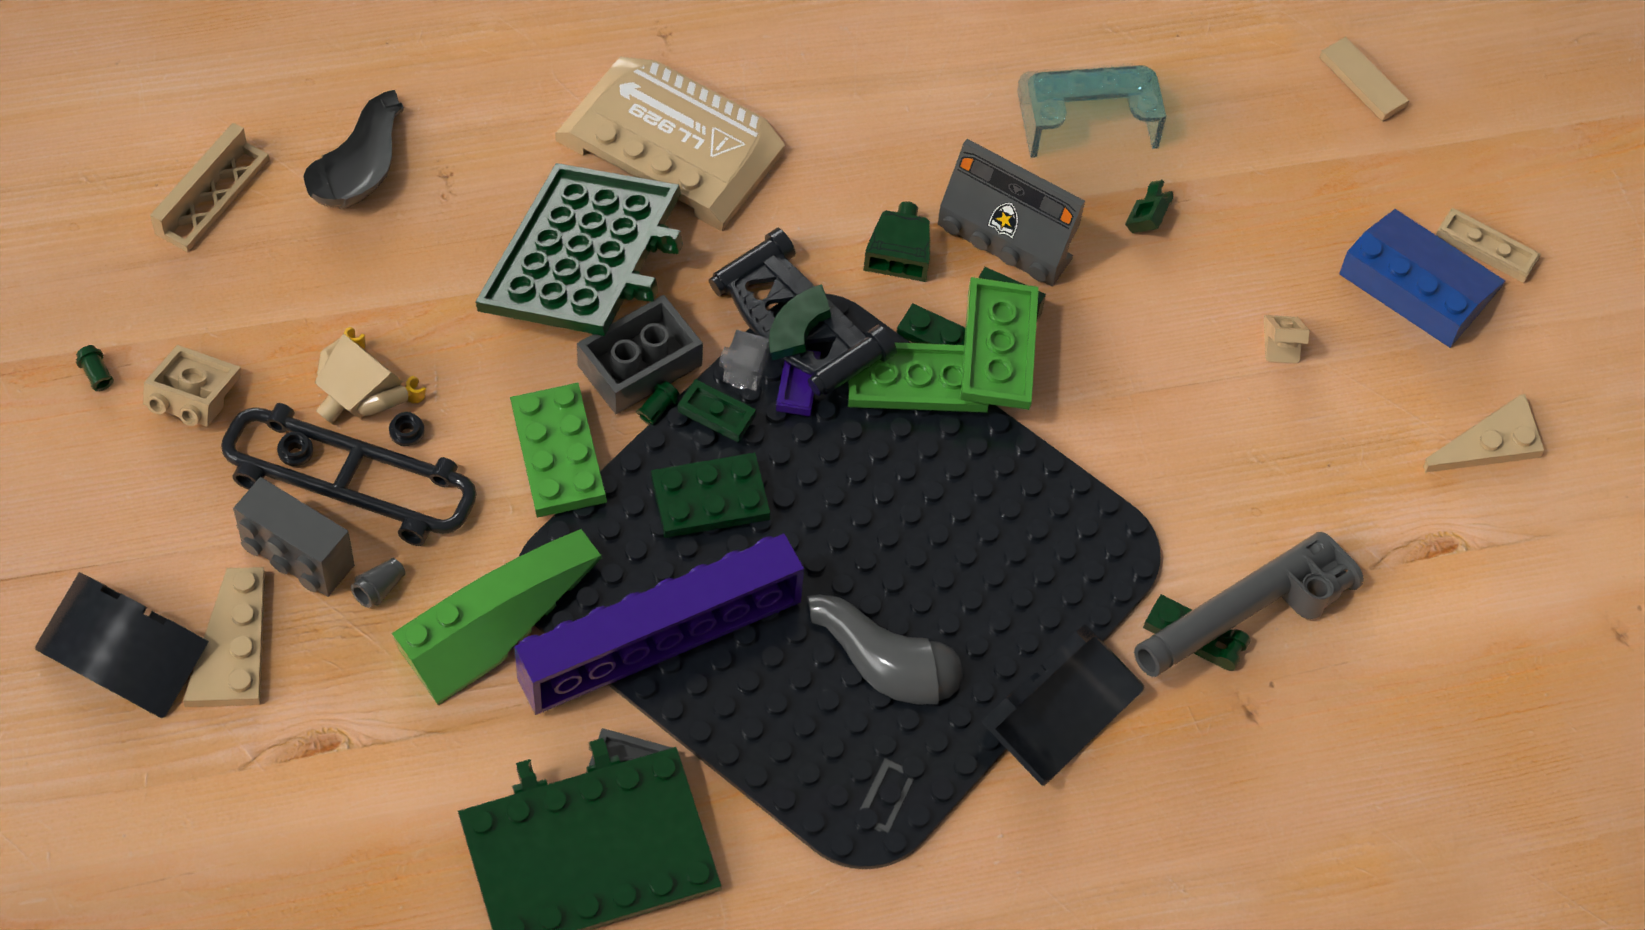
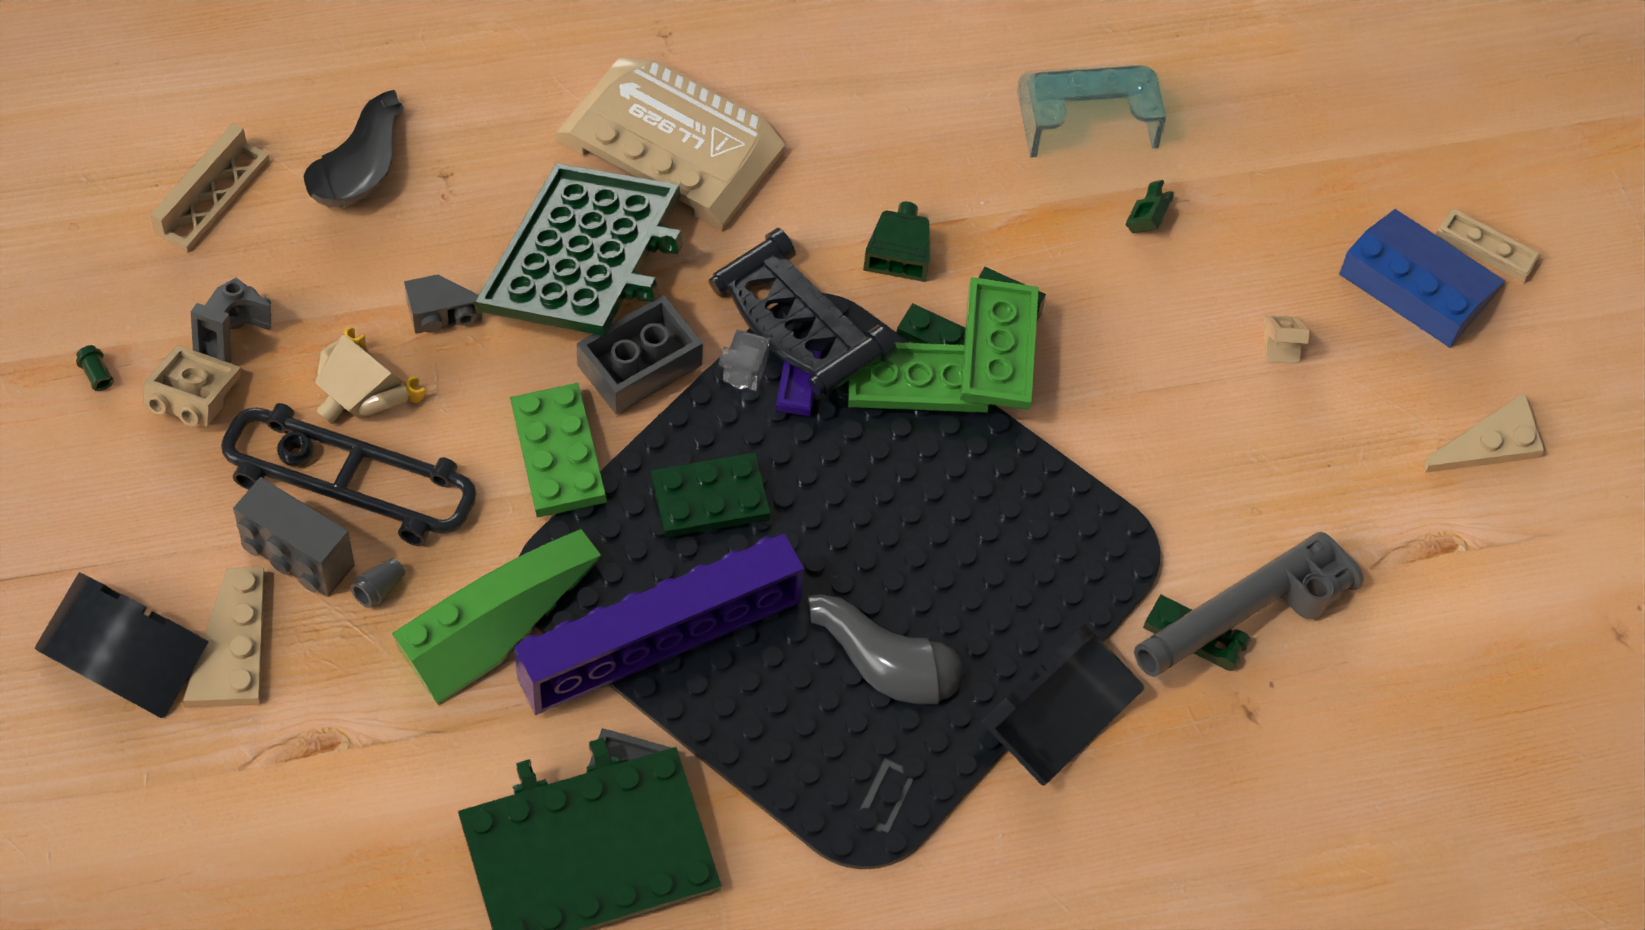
(227, 309): none -> dark grey tile
(403, 421): black plate -> none
(439, 304): none -> dark grey slope
(658, 402): dark green pin -> none
(716, 410): dark green plate -> none
(795, 322): dark green tile -> none
(1010, 213): dark grey piece -> none
(1364, 79): tan tile -> none

